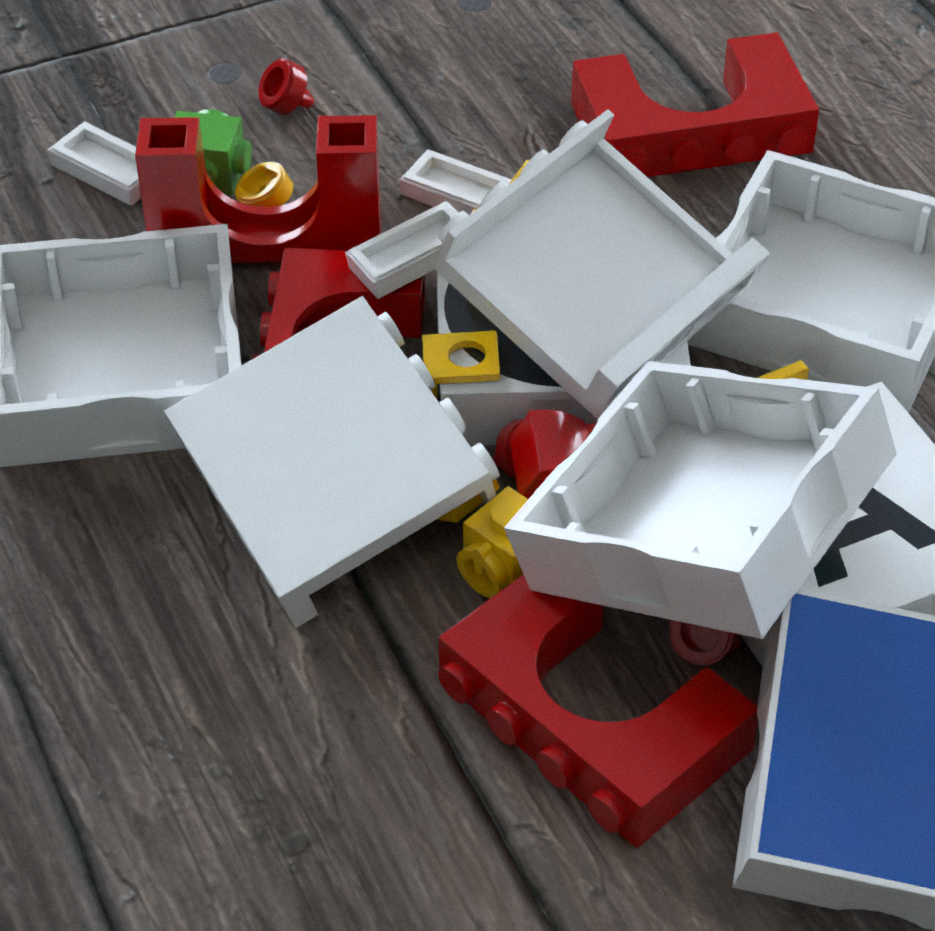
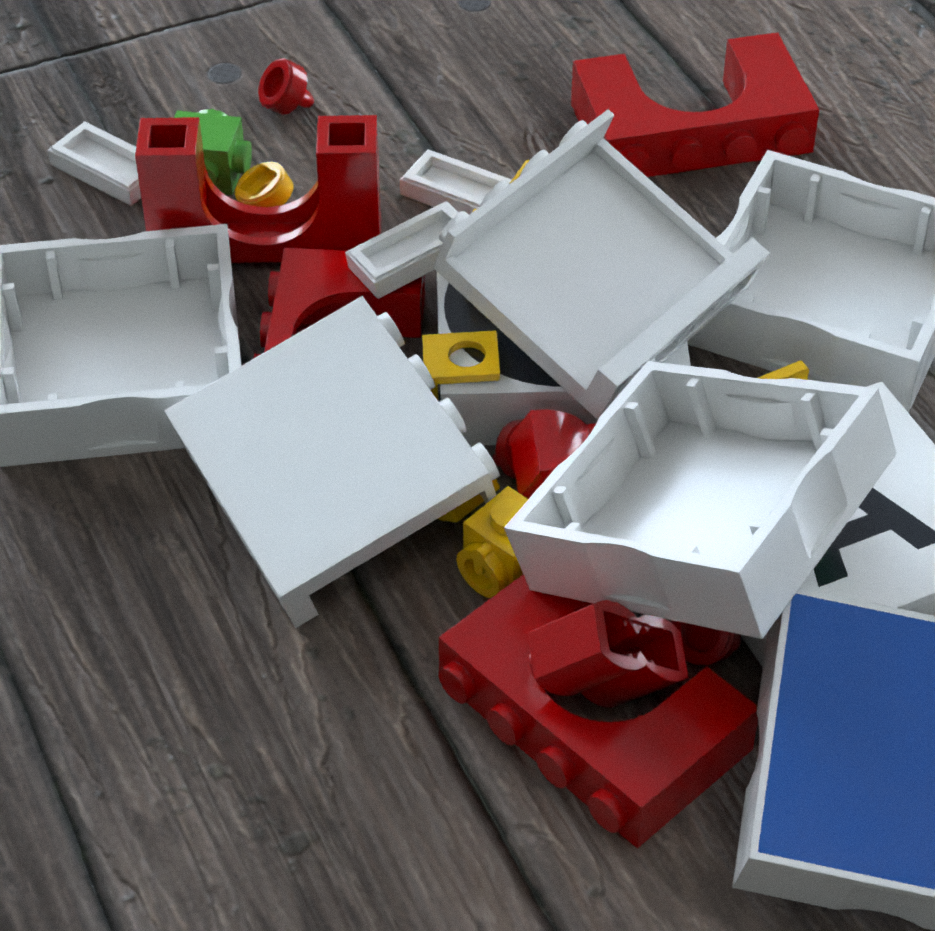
(607, 654): none -> red brick

